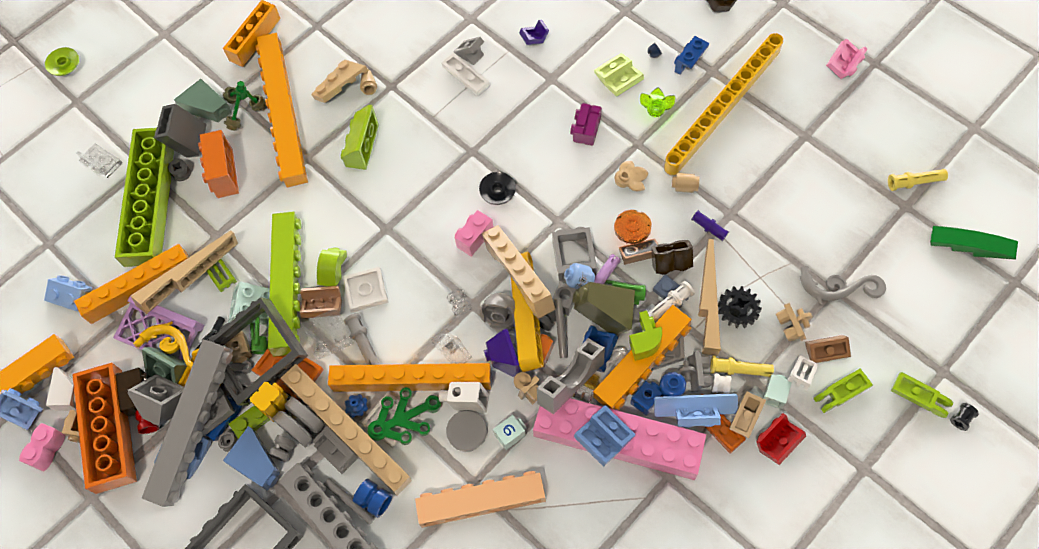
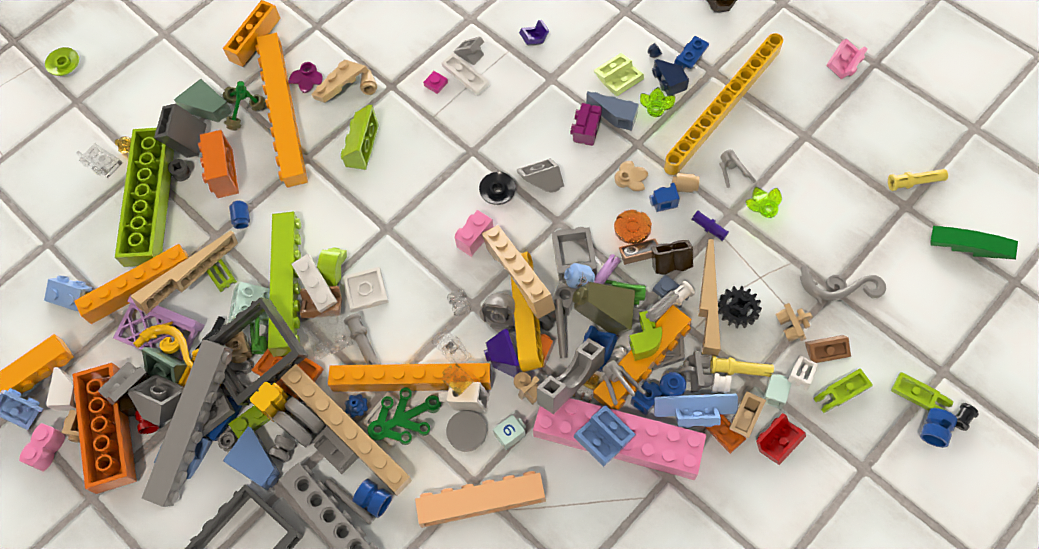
(121, 382): none -> light grey bracket
(123, 144): none -> clear yellow plate
(239, 214): none -> blue brick
(306, 79): none -> magenta plate
(314, 283): none -> white plate
(435, 82): none -> dark pink plate
(456, 379): none -> clear yellow bracket
(543, 174): none -> light grey slope
(614, 110): none -> sand blue slope
(615, 373): none -> light grey plant
(661, 306): none -> light grey axle
(665, 198): none -> blue brick
(671, 77): none -> dark blue slope
(730, 160): none -> light grey plant
(762, 200): none -> clear neon green plate
(938, 427): none -> blue wheel

